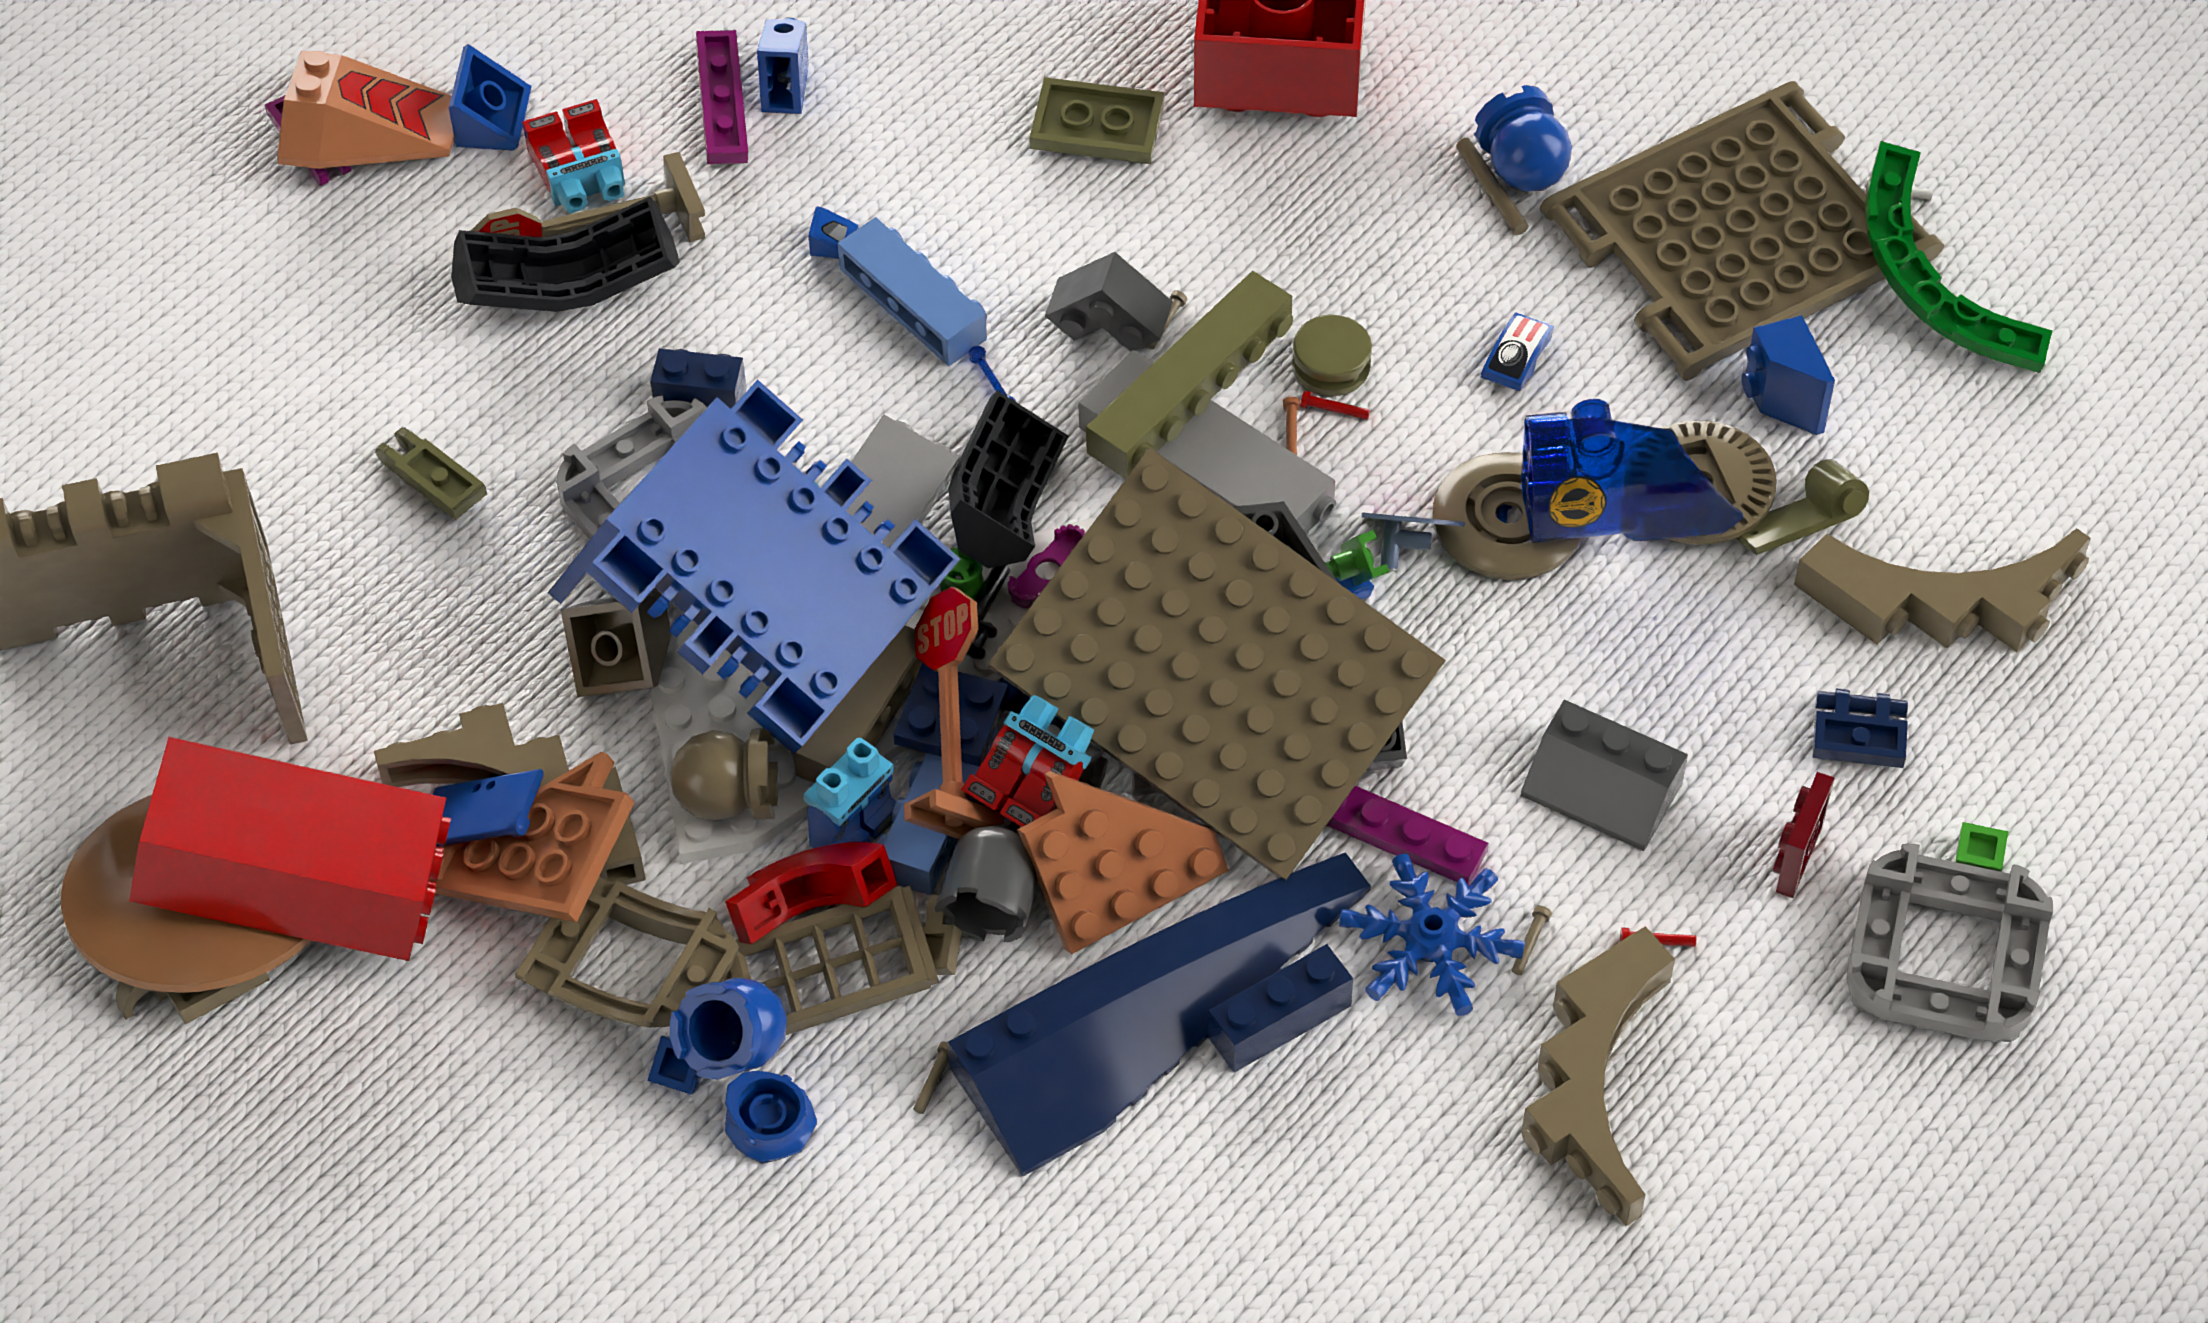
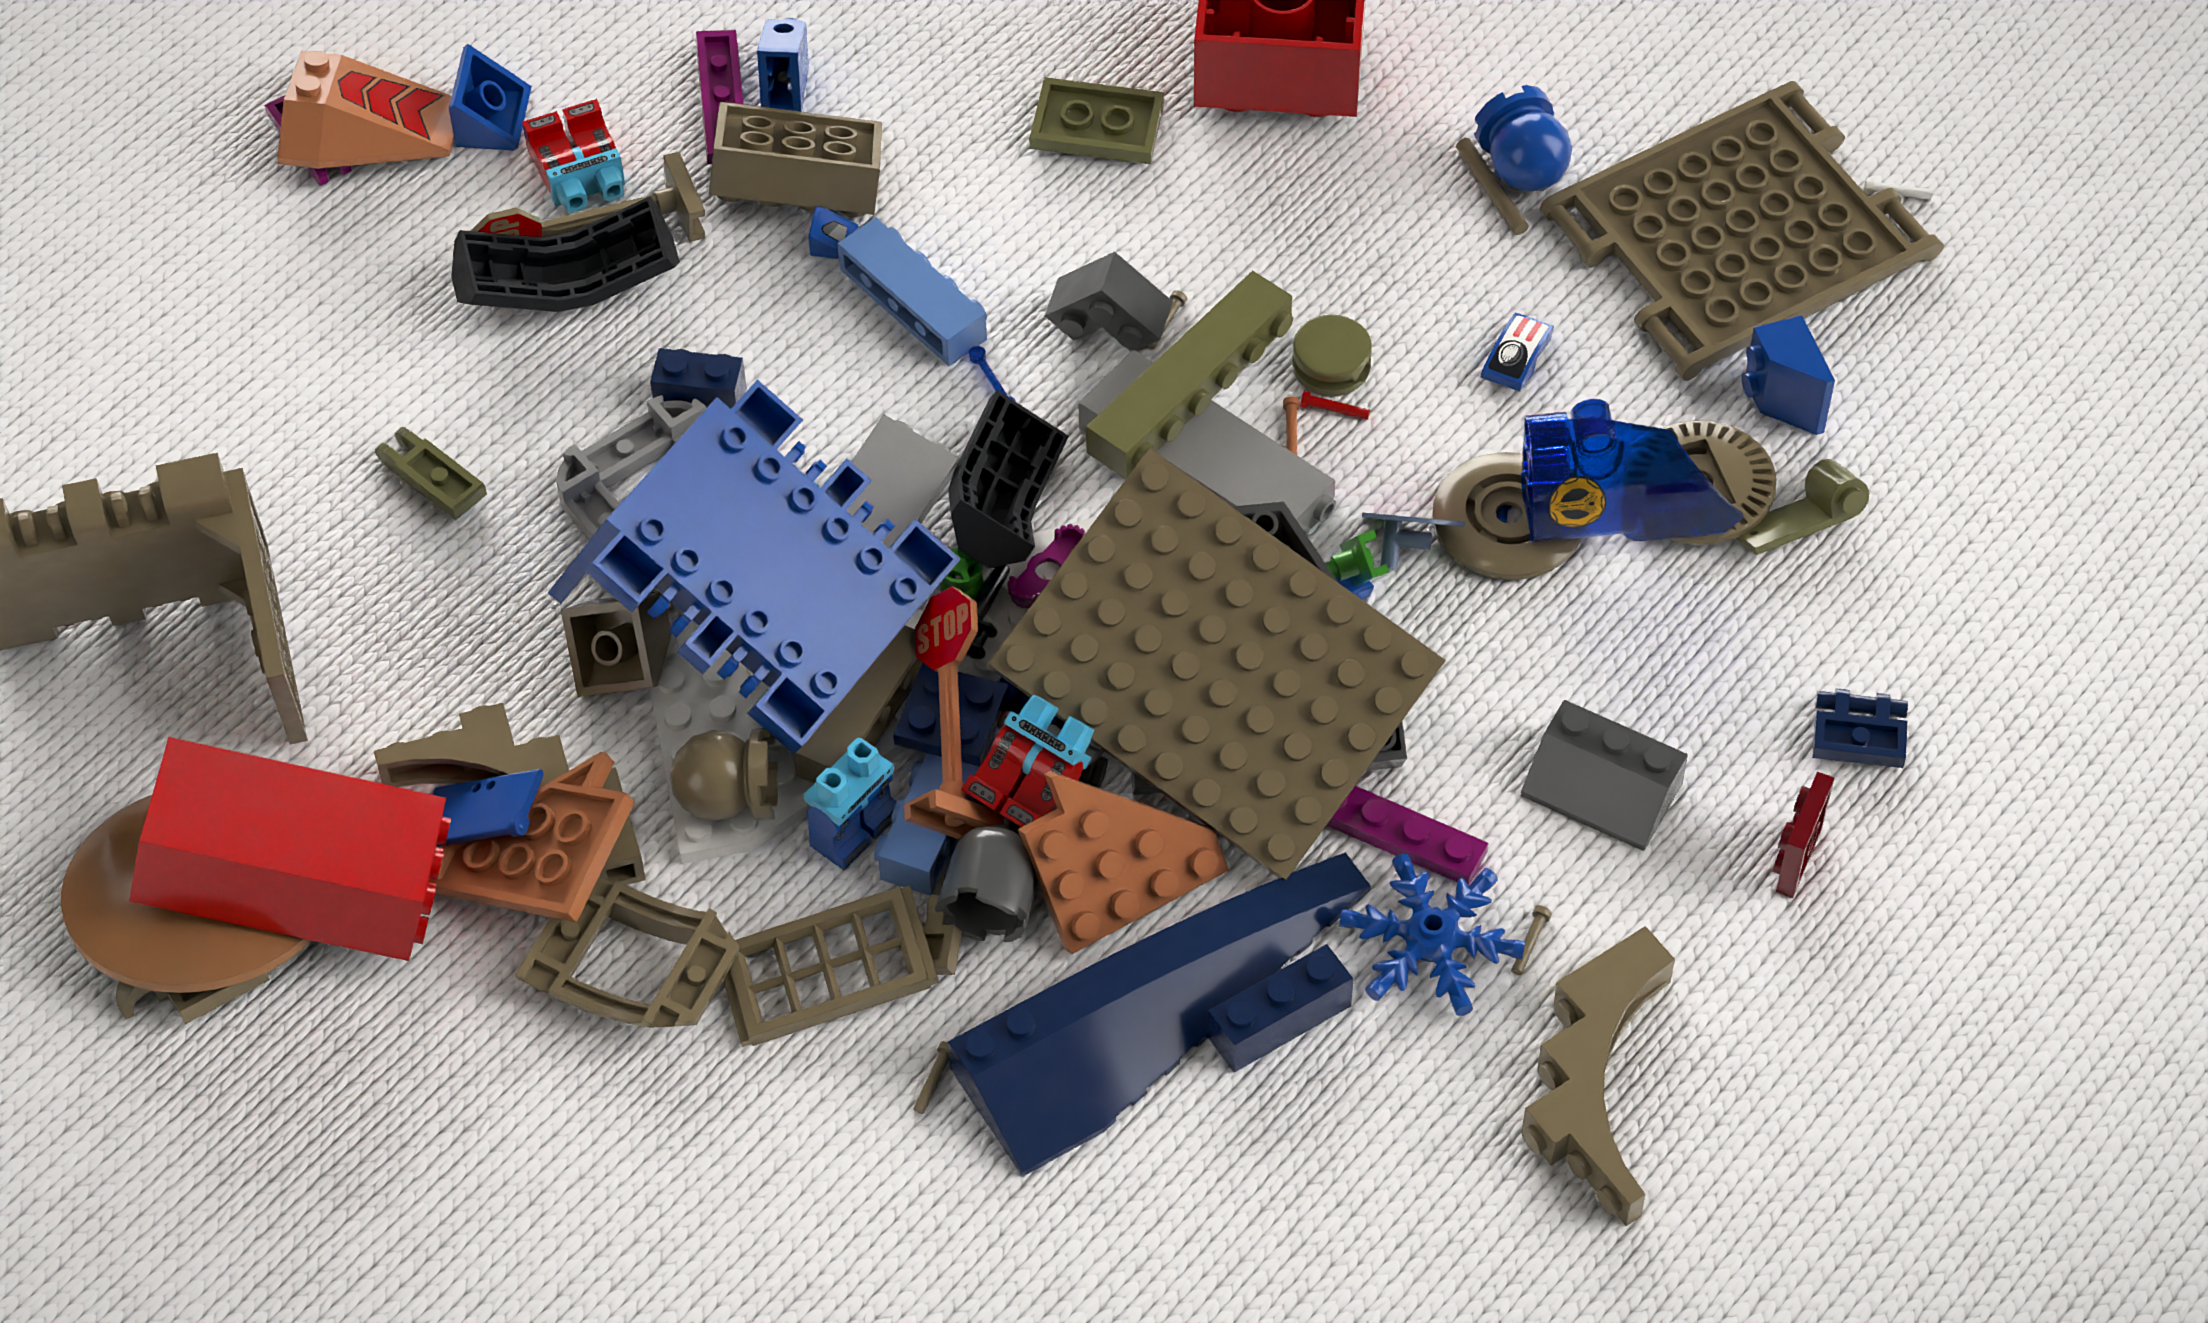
(671, 1071): blue slope -> none
(728, 1027): blue tile -> none
(768, 1116): blue hat -> none
(796, 159): none -> dark tan slope
(807, 880): red arch -> none
(1665, 939): red piece -> none
(1920, 284): green plate -> none
(1945, 605): dark tan arch -> none
(1964, 889): light grey plate -> none
(1981, 846): bright green plate -> none

